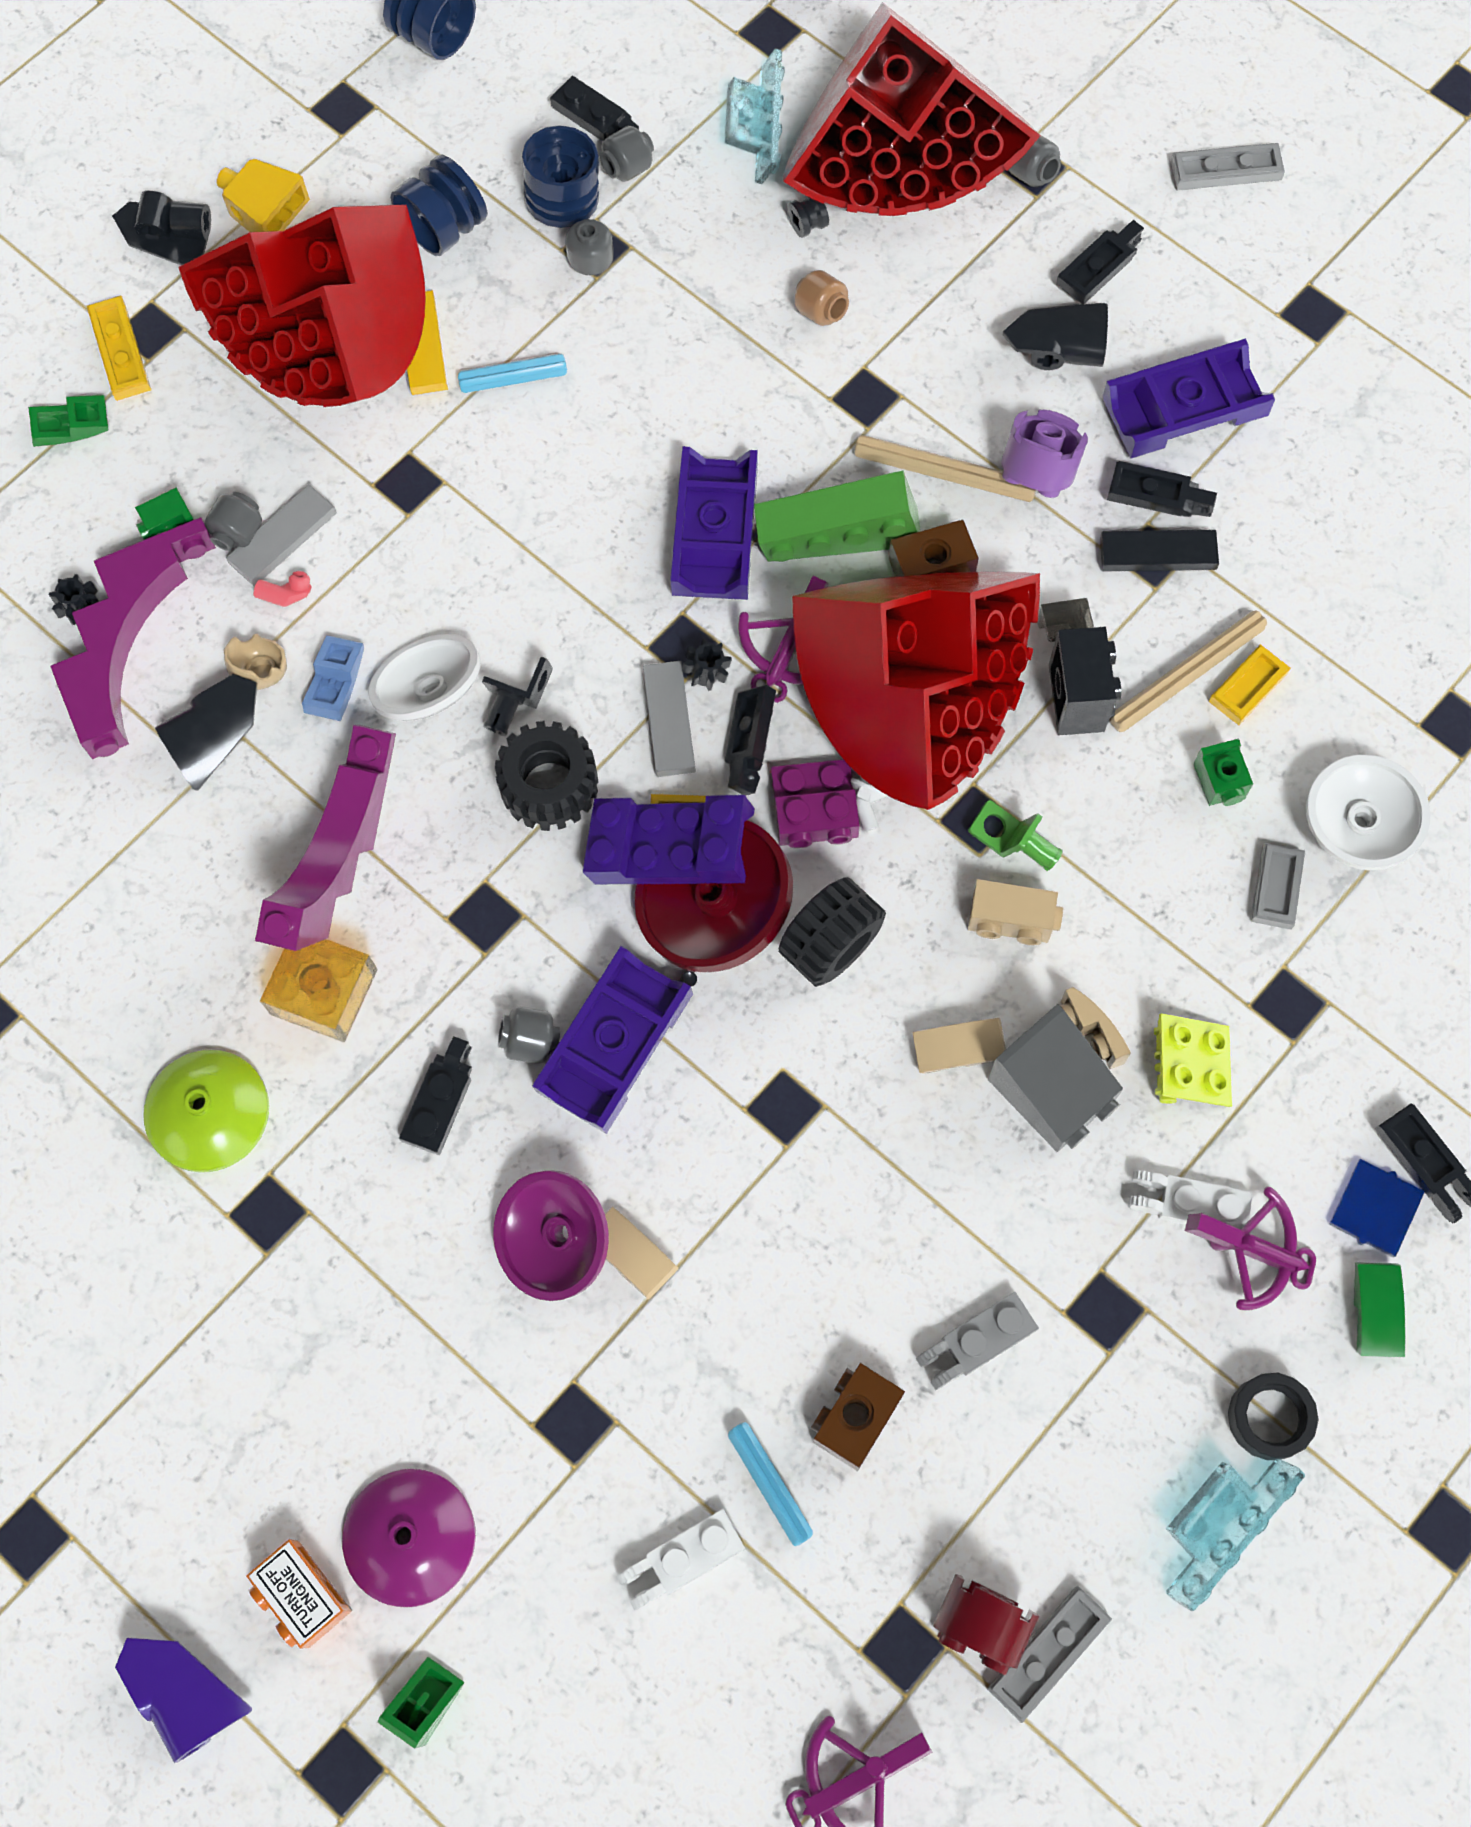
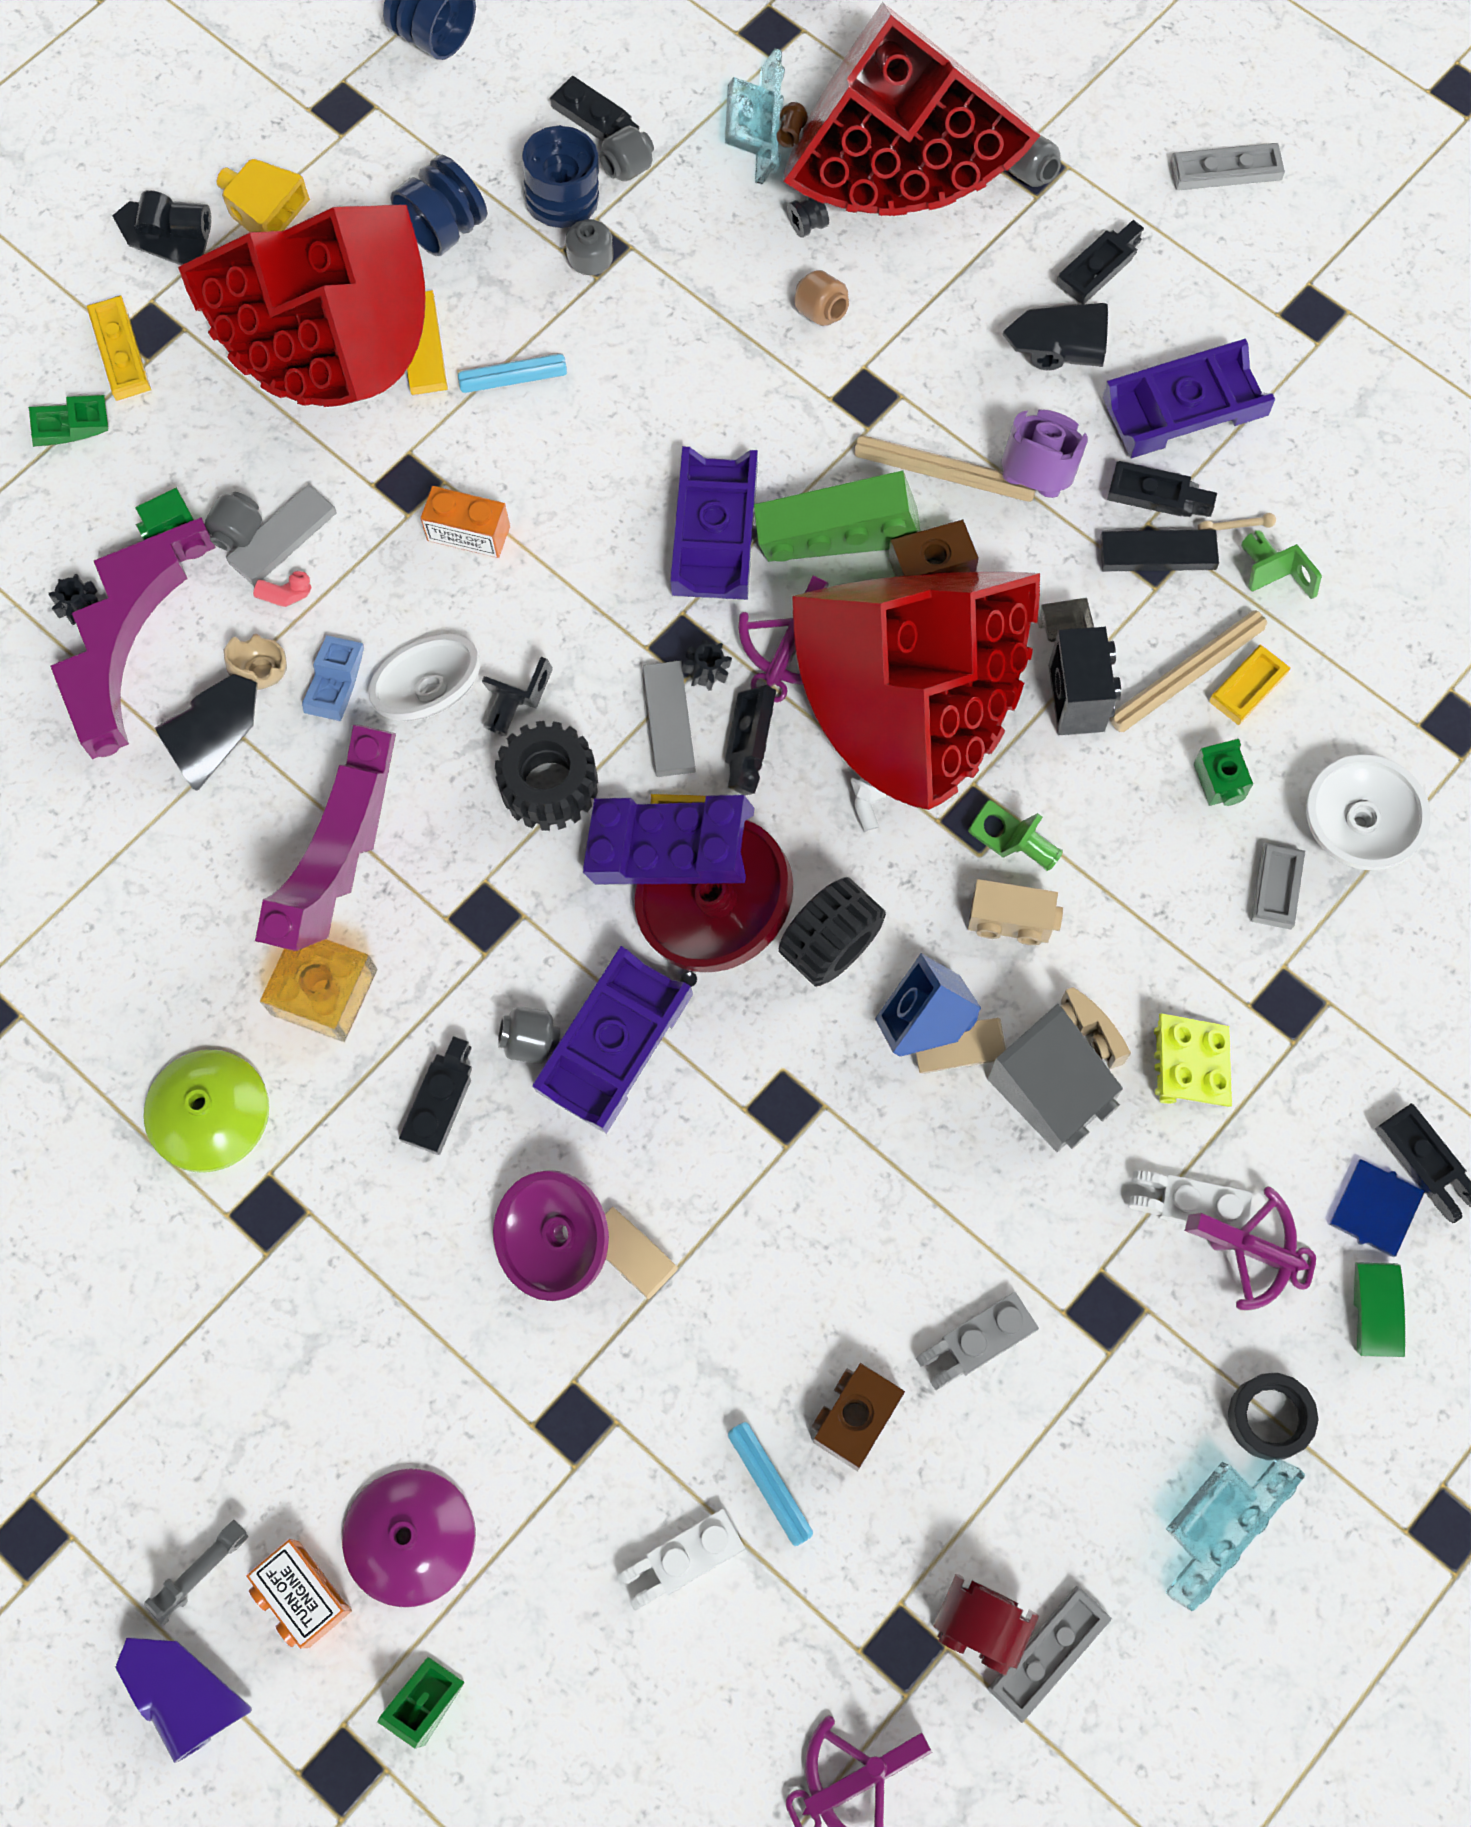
(174, 1593): none -> dark grey bar
(465, 521): none -> orange brick
(793, 119): none -> reddish brown pin
(815, 803): magenta plate -> none
(927, 1009): none -> slope
(1267, 520): none -> tan hinge
(1275, 565): none -> bright green bracket

